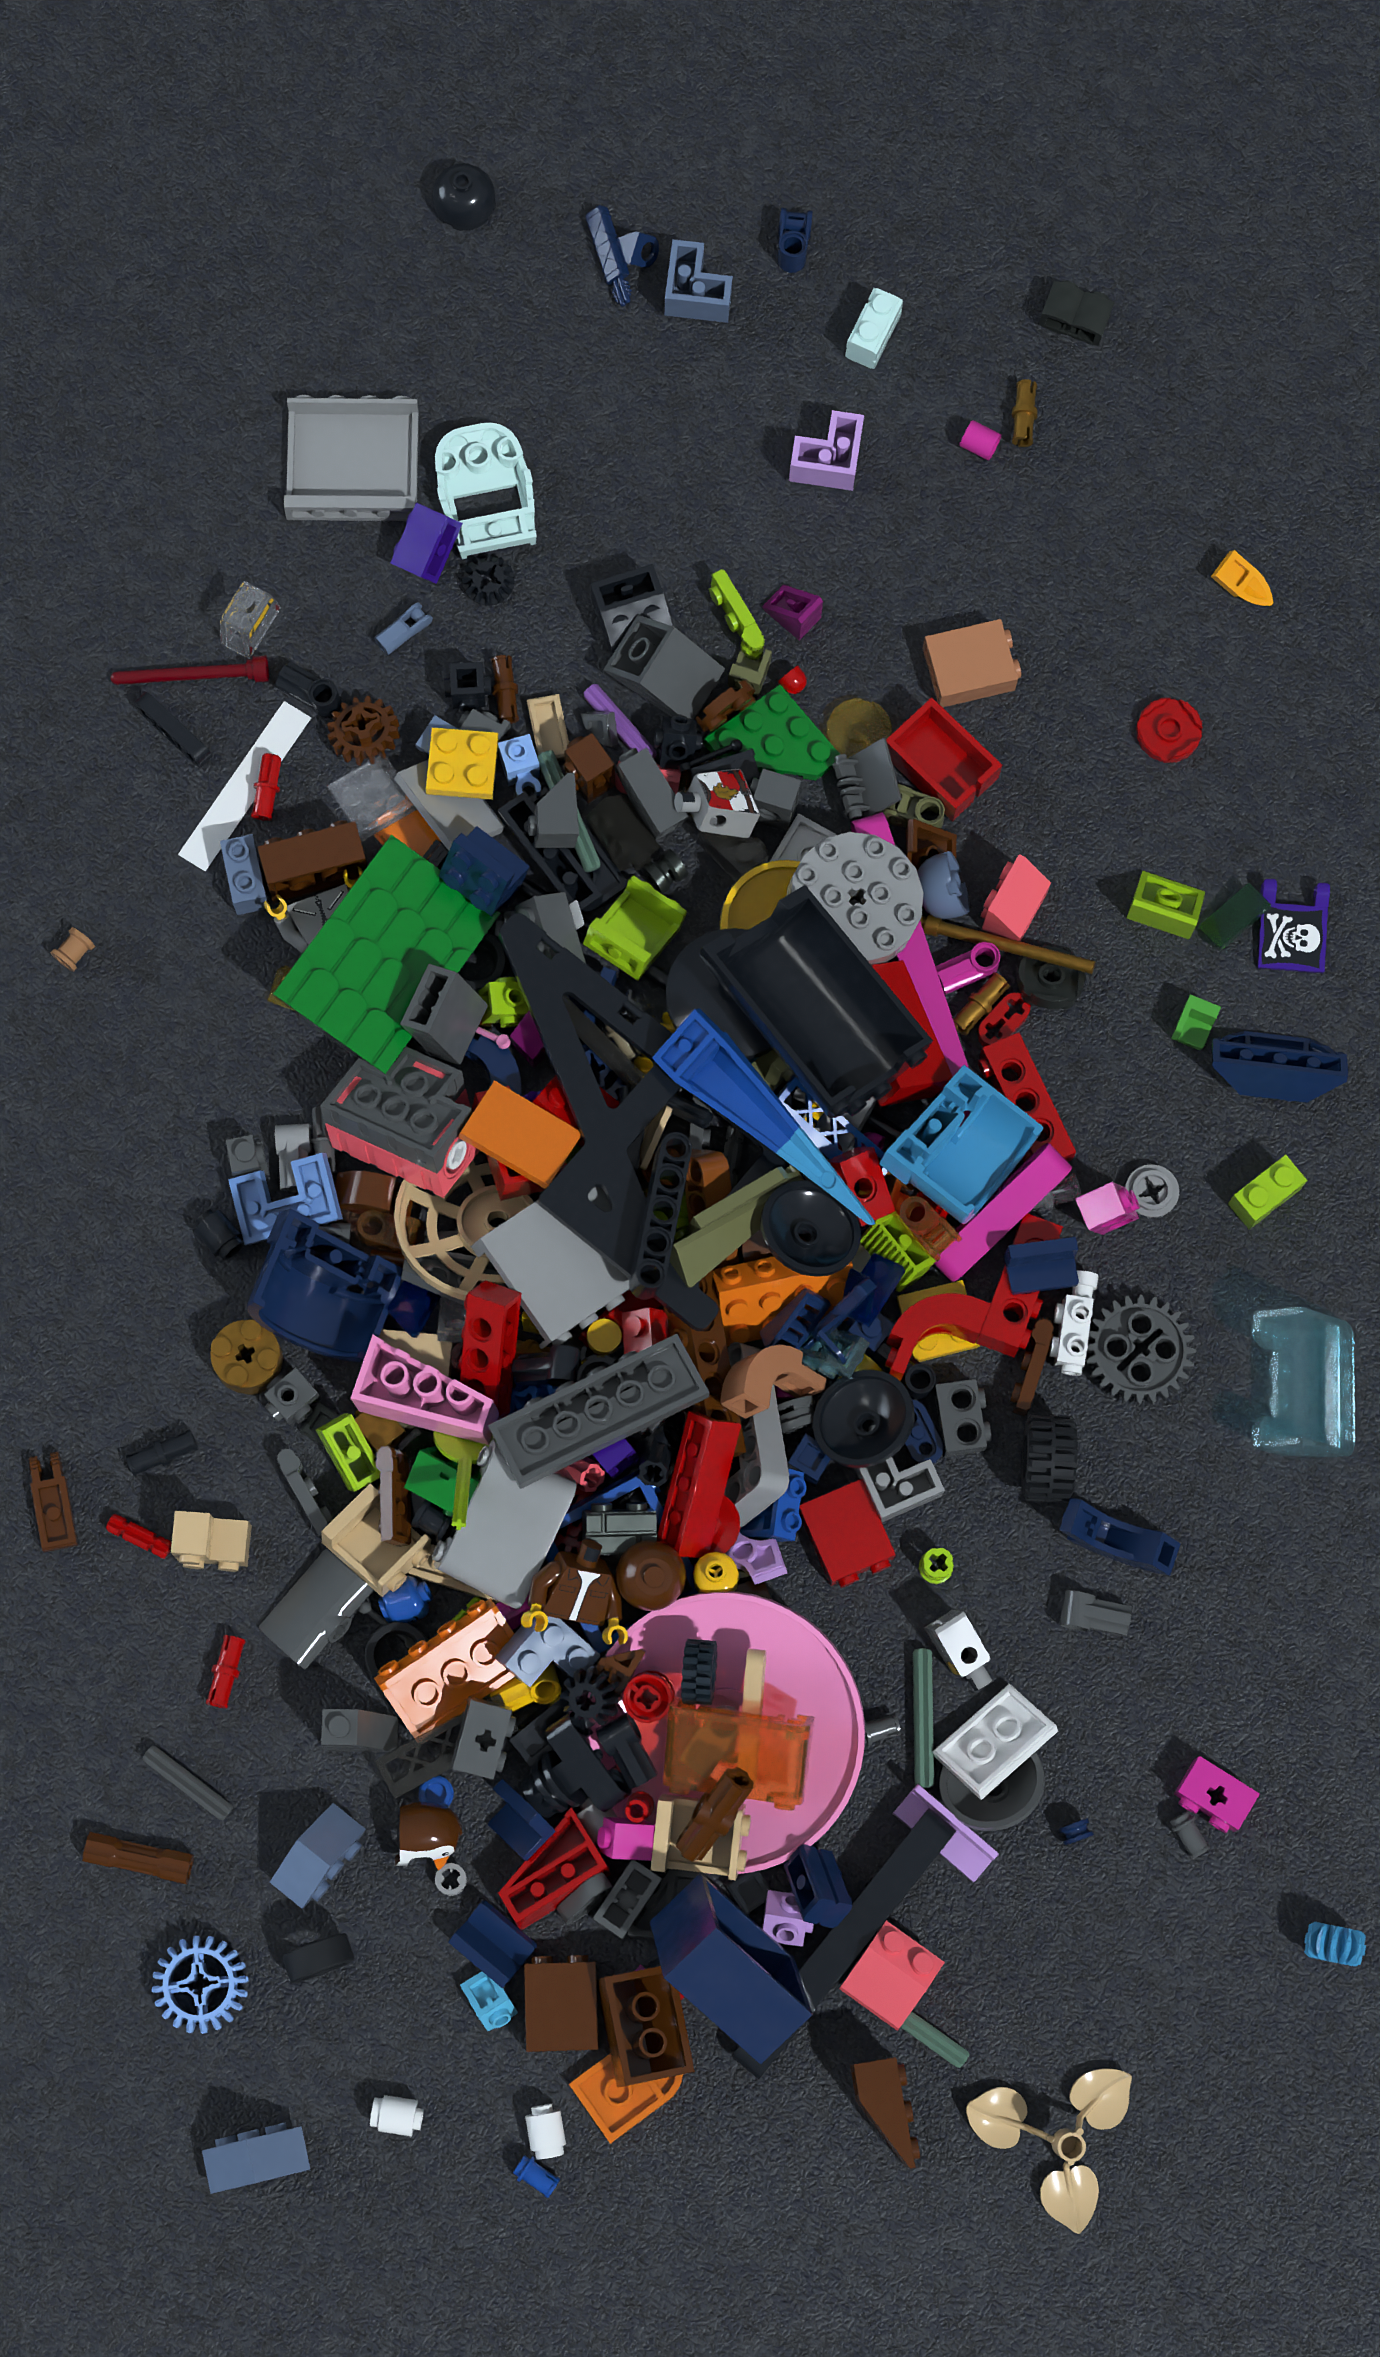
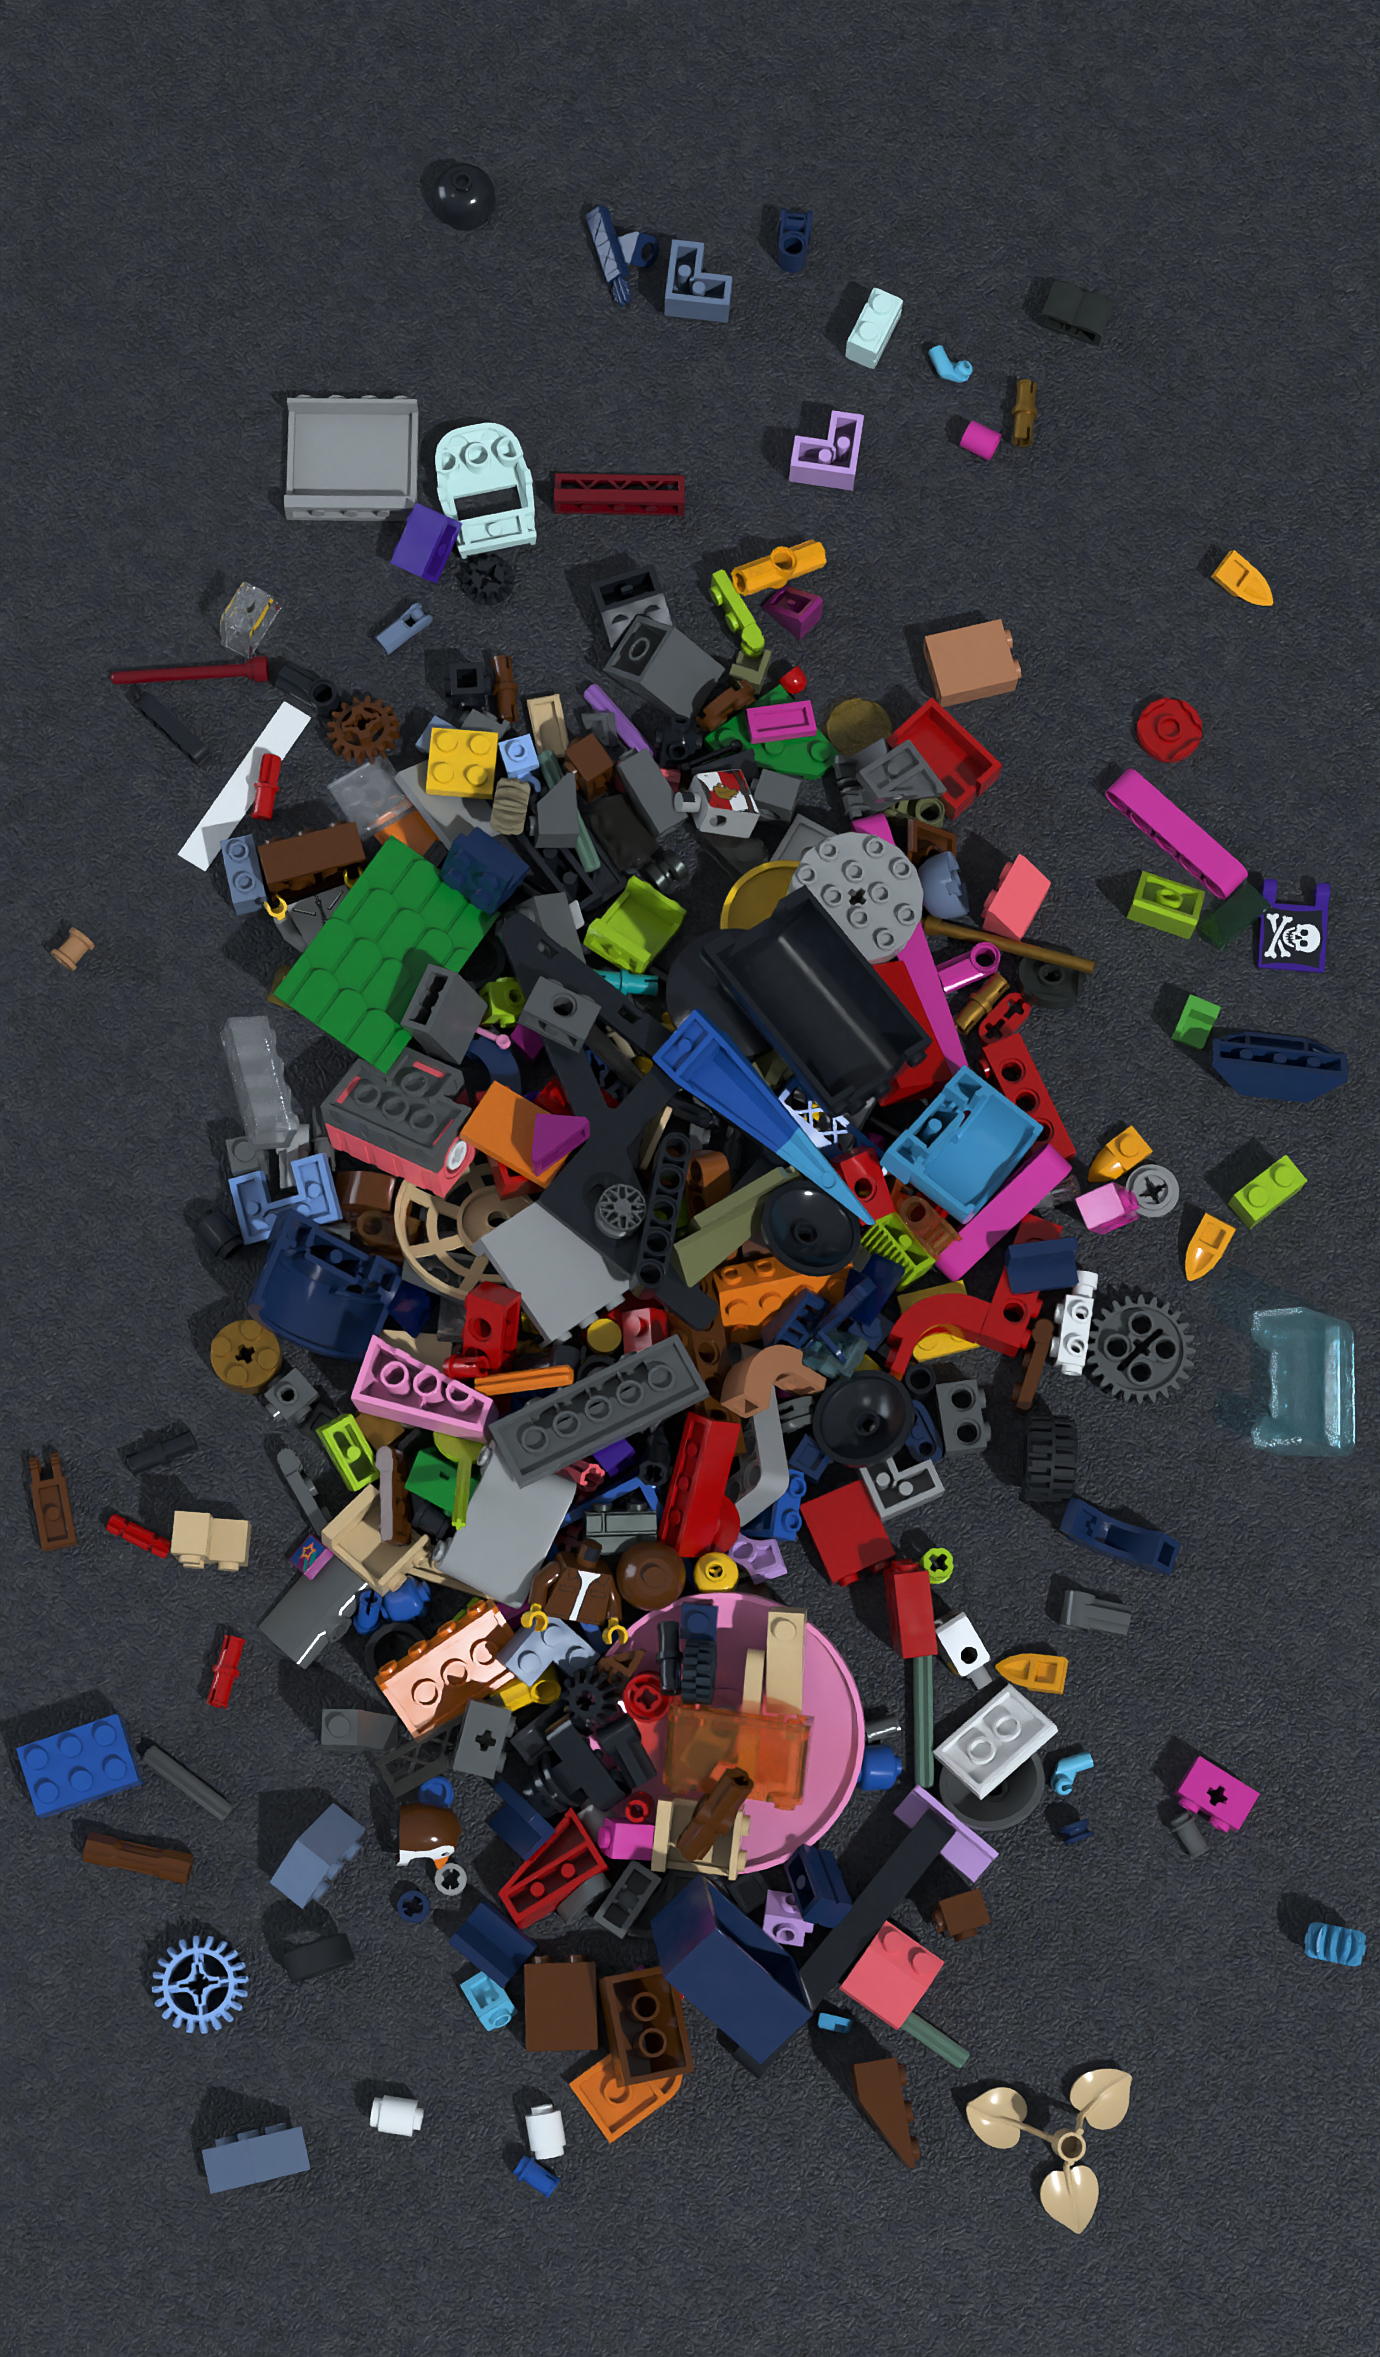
(79, 1766): none -> blue brick
(259, 1082): none -> clear brick
(311, 1557): none -> tile
(367, 1618): none -> blue pin
(416, 1917): none -> dark blue bush
(461, 1367): none -> red pin
(510, 806): none -> dark tan gear
(525, 1380): none -> orange axle
(555, 1138): none -> magenta slope
(566, 1030): none -> dark grey brick
(619, 499): none -> dark red fence
(619, 1212): none -> dark grey wheel
(630, 982): none -> teal pin
(669, 1658): none -> black pin
(699, 1621): none -> dark blue plate
(778, 567): none -> light orange piece
(780, 722): none -> dark pink tile
(785, 1659): none -> tan slope
(834, 2023): none -> dark azure tile
(878, 1768): none -> blue head
(900, 776): none -> flat silver wing
(910, 1609): none -> red brick
(949, 370): none -> medium azure arm
(960, 1915): none -> reddish brown brick
(1035, 1672): none -> light orange plate
(1066, 1769): none -> medium azure arm
(1119, 1156): none -> light orange plate
(1176, 833): none -> dark pink beam
(1207, 1246): none -> light orange plate

